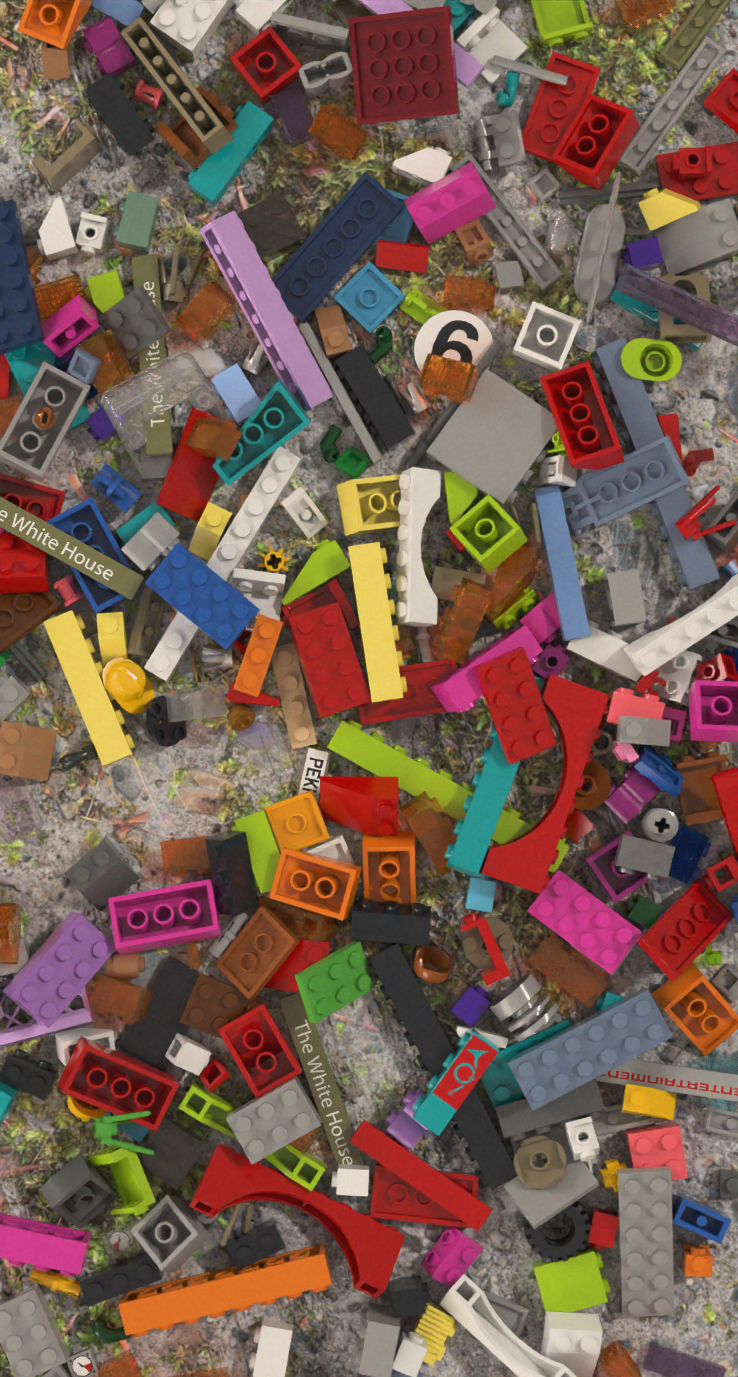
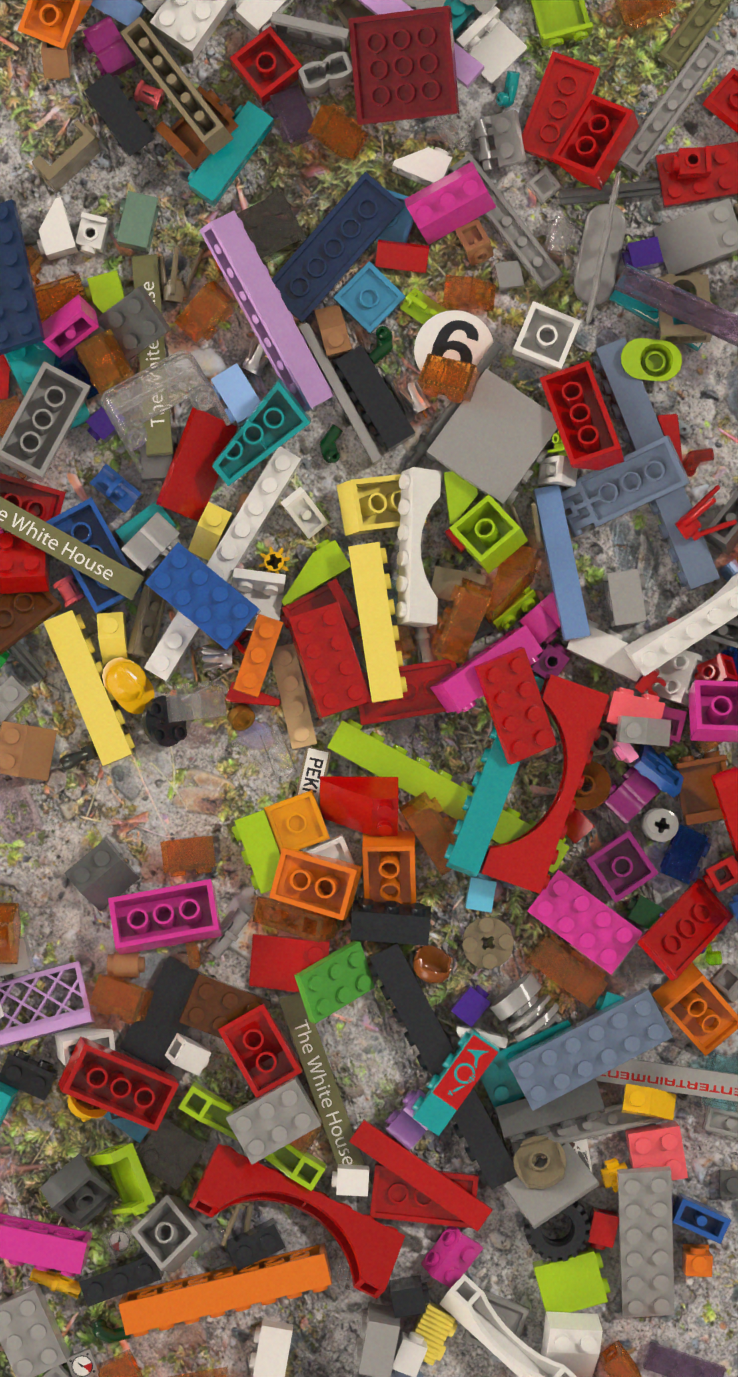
(39, 416): clear orange hinge -> none
(59, 969): medium lavender brick -> none
(84, 366): sand blue tile -> none
(107, 1126): bright green plant -> none
(213, 437): clear orange brick -> none
(214, 1074): red slope -> none
(232, 872): black brick -> none
(257, 952): dark orange plate -> none
(352, 463): green plate -> none
(499, 969): red panel -> none
(529, 70): light grey bar -> none
(581, 1128): white brick -> none
(644, 856): flat silver brick -> none
(665, 207): light yellow slope -> none

